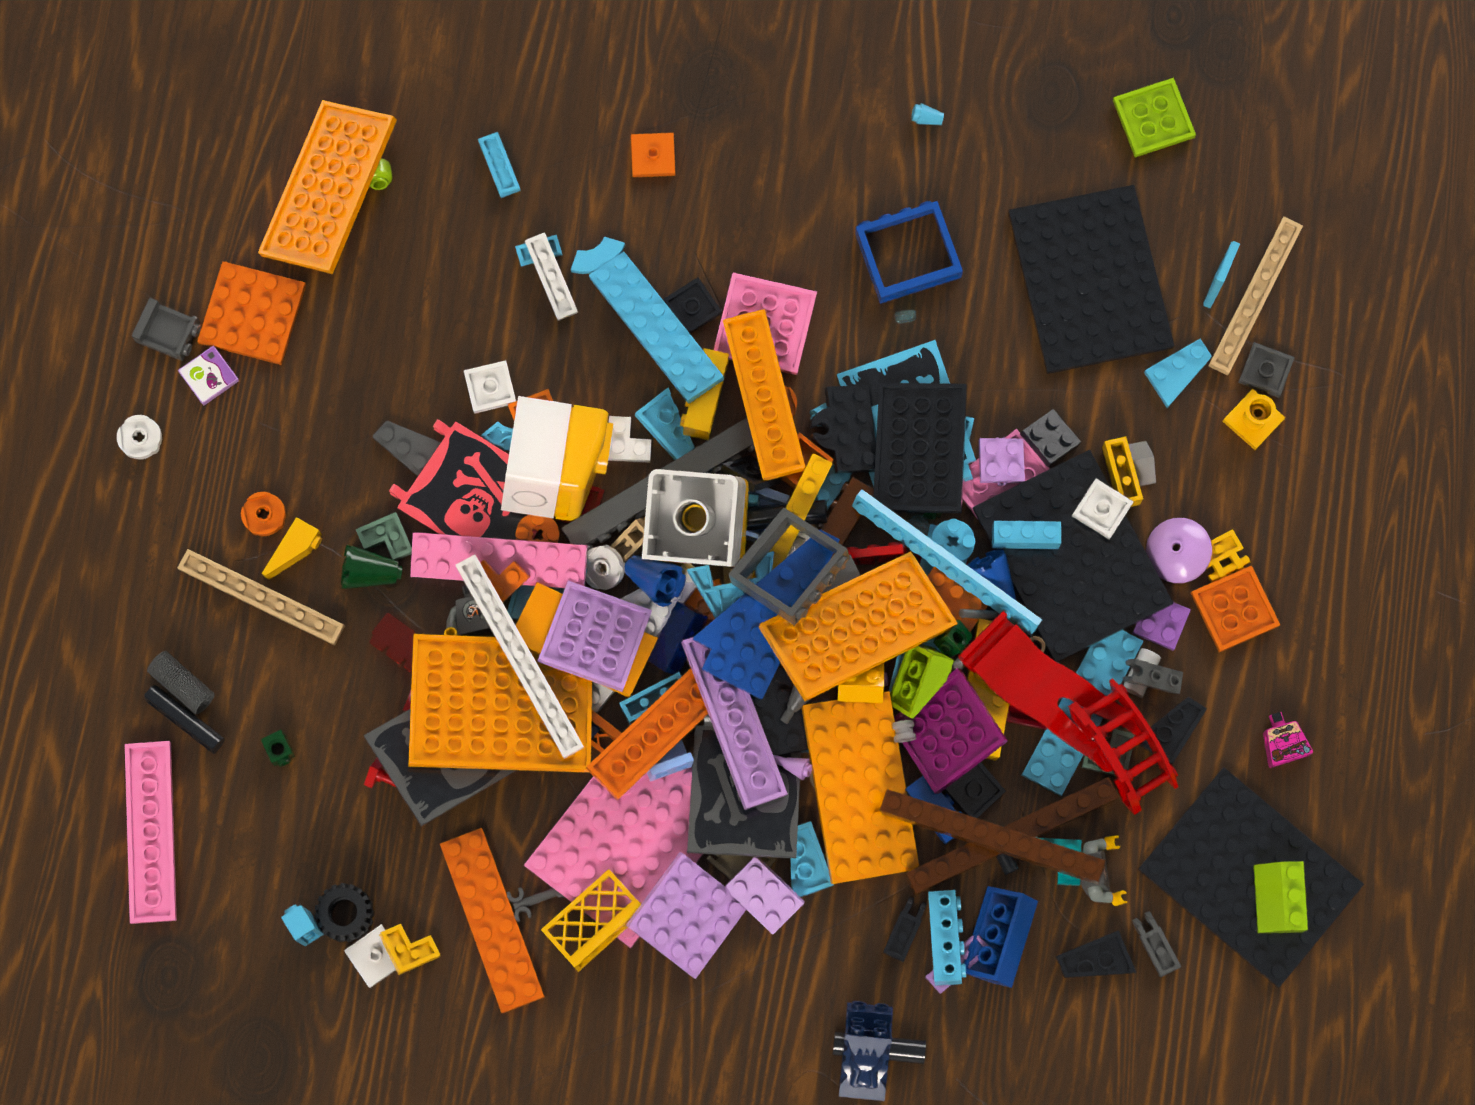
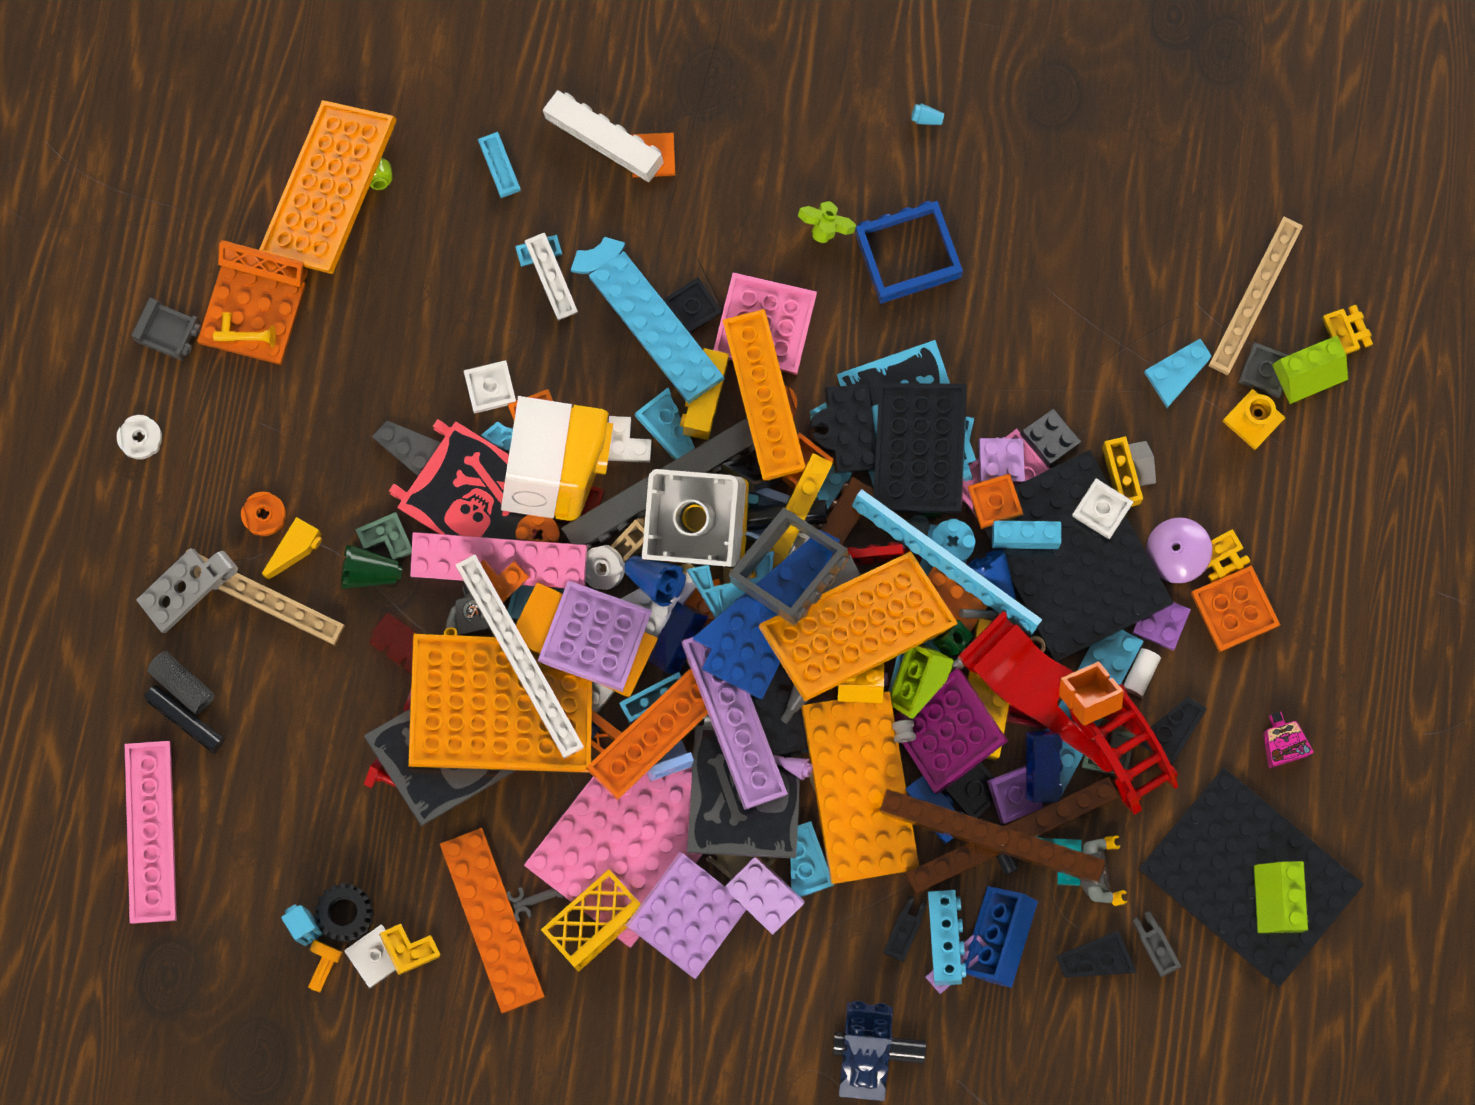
(208, 375): tile -> none
(214, 574): none -> light grey hinge
(227, 335): none -> yellow piece
(261, 263): none -> orange fence
(271, 741): dark green brick -> none
(329, 956): none -> light orange piece
(603, 136): none -> white brick
(826, 221): none -> lime plant
(905, 316): clear light blue tile -> none
(995, 500): none -> orange plate
(1010, 796): none -> medium lavender plate
(1043, 766): none -> clear blue brick
(1090, 279): black plate -> none
(1091, 693): none -> orange piece
(1154, 117): lime plate -> none
(1154, 676): dark grey plate -> none
(1221, 274): medium azure tile -> none
(1312, 369): none -> lime slope
(1339, 325): none -> yellow plate

